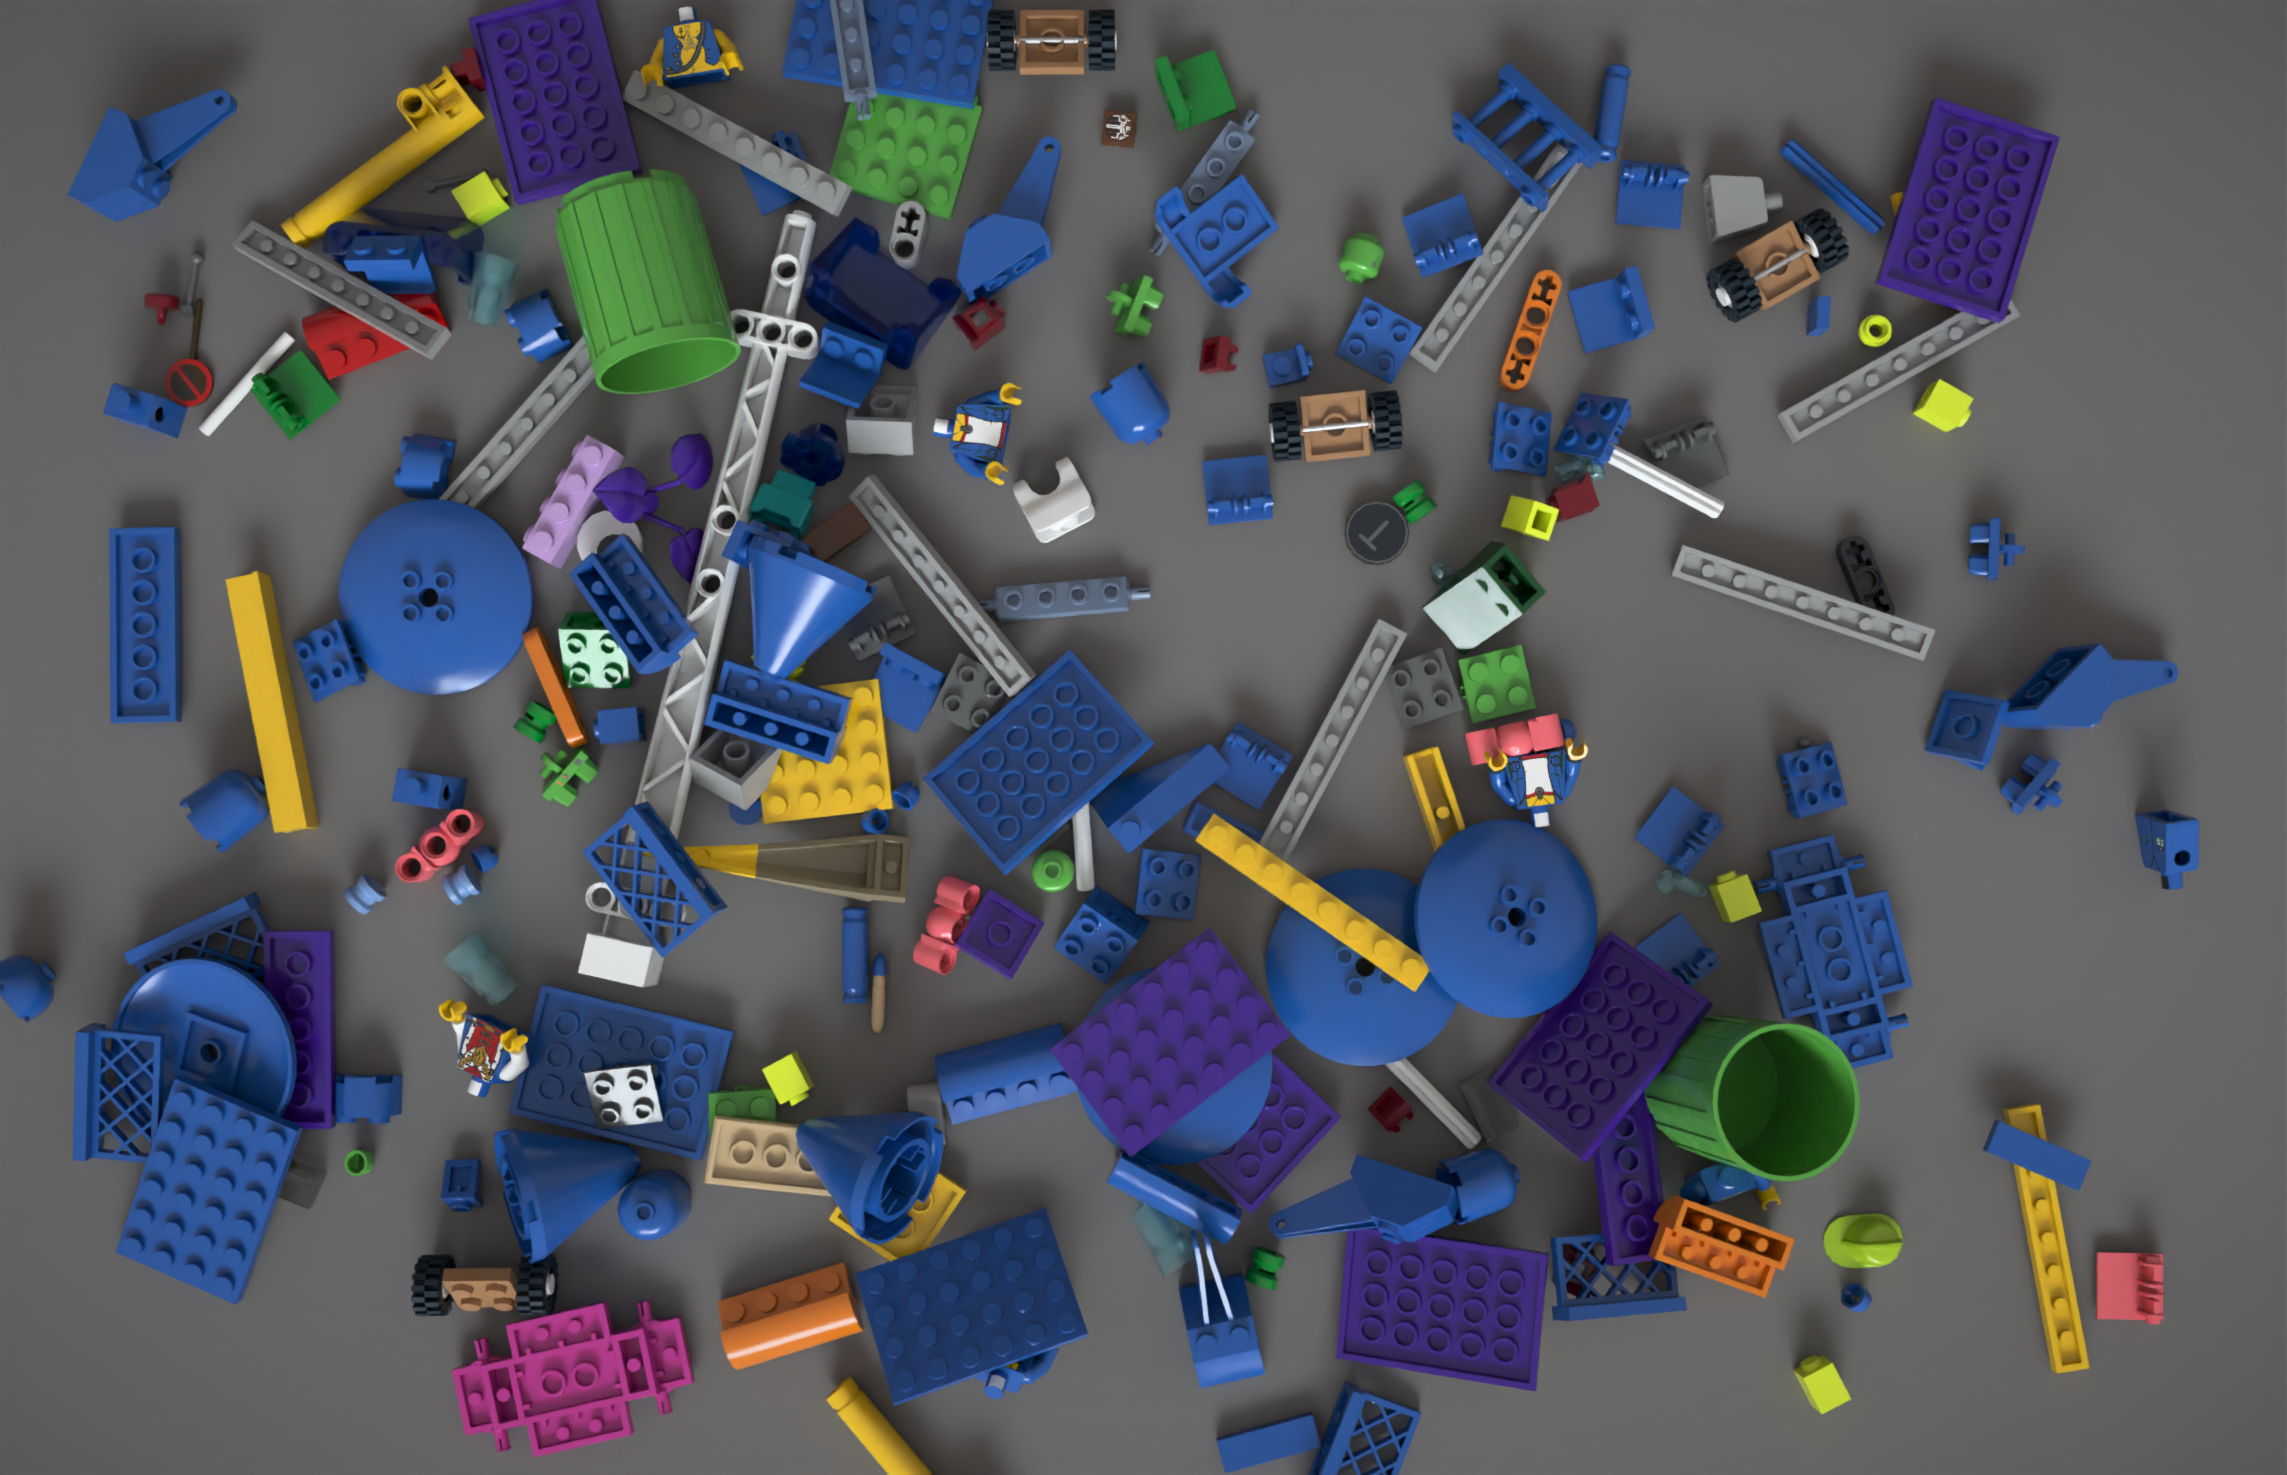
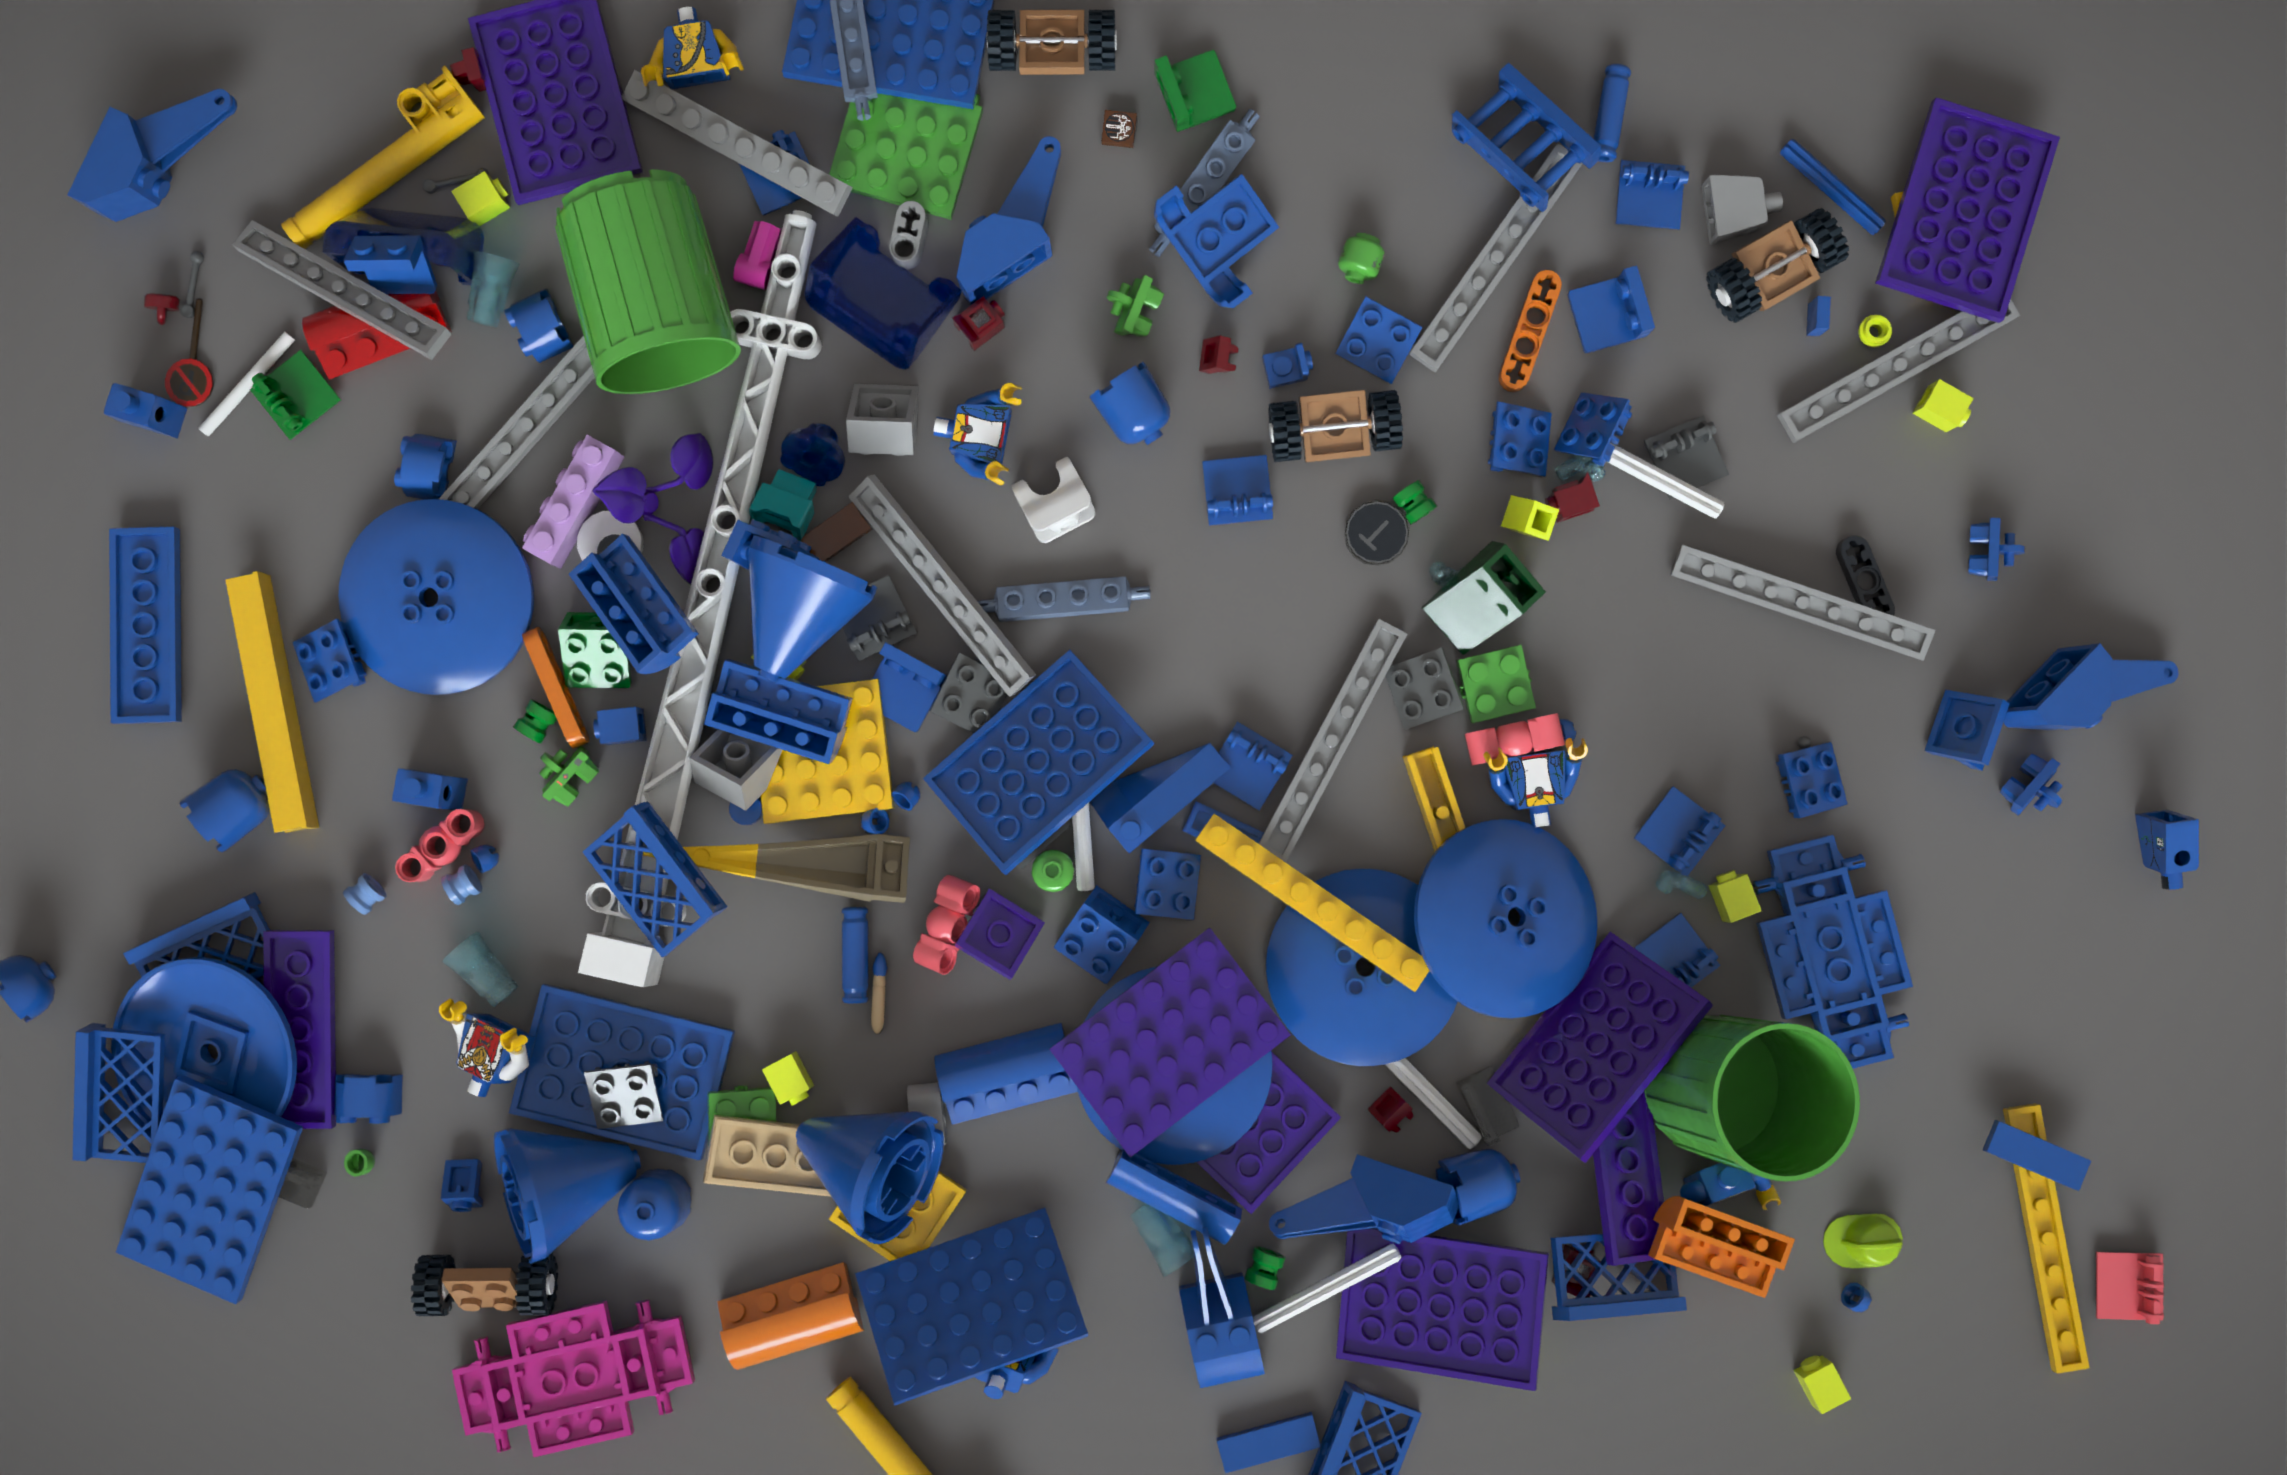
(755, 264): none -> dark pink piece
(845, 365): blue bracket -> none
(1326, 1288): none -> white axle
(1442, 235): blue hinge -> none

